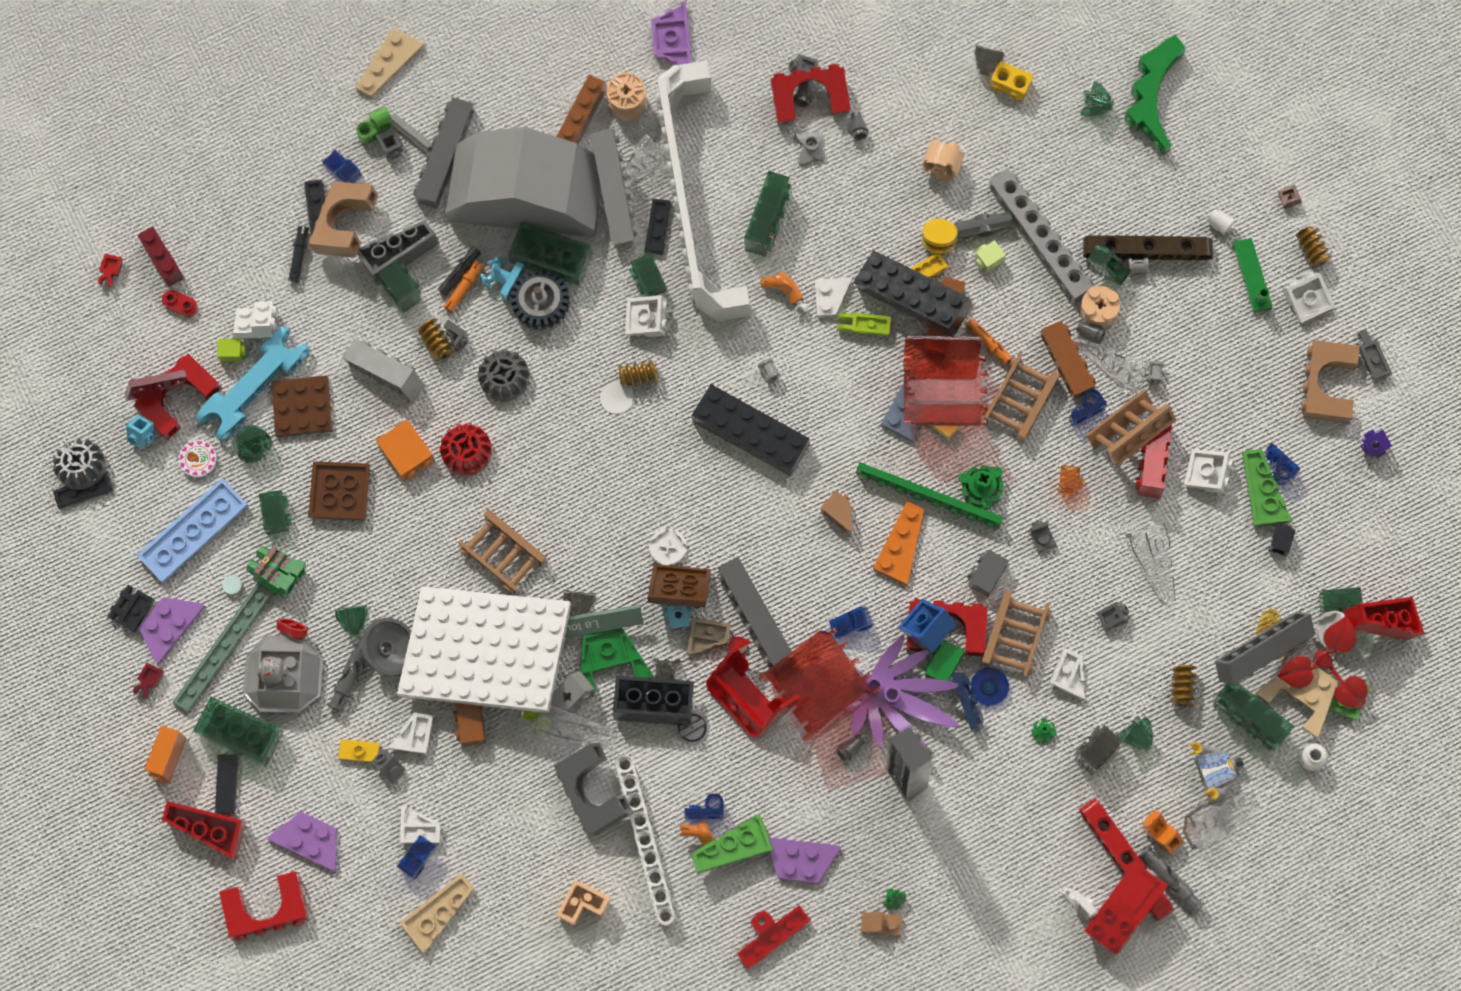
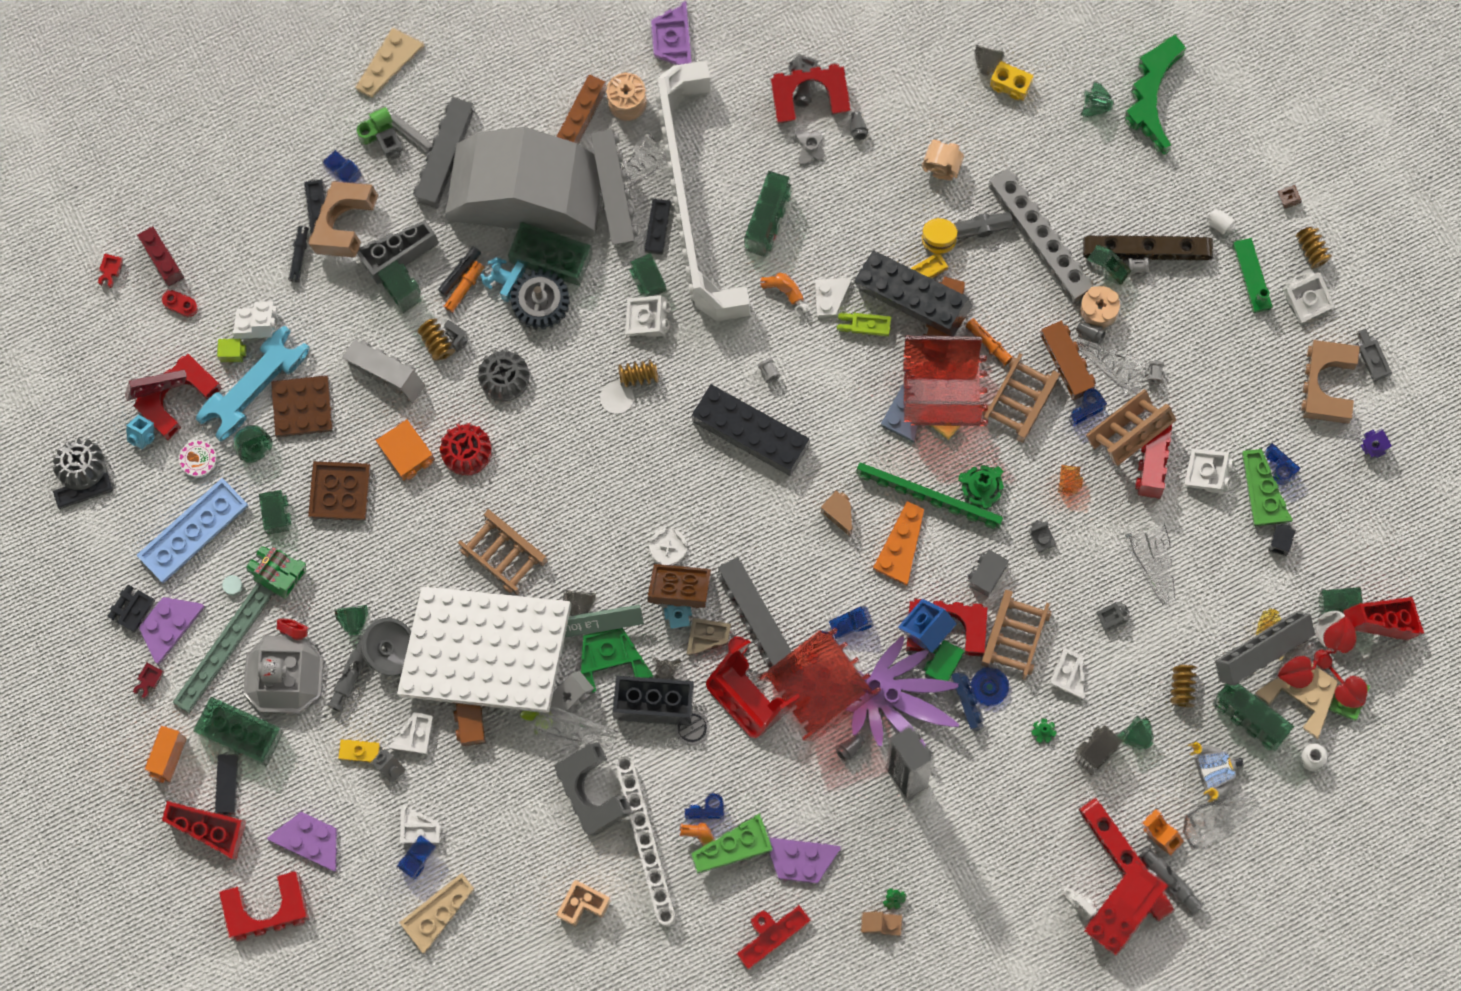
(989, 256): yellowish green brick -> none

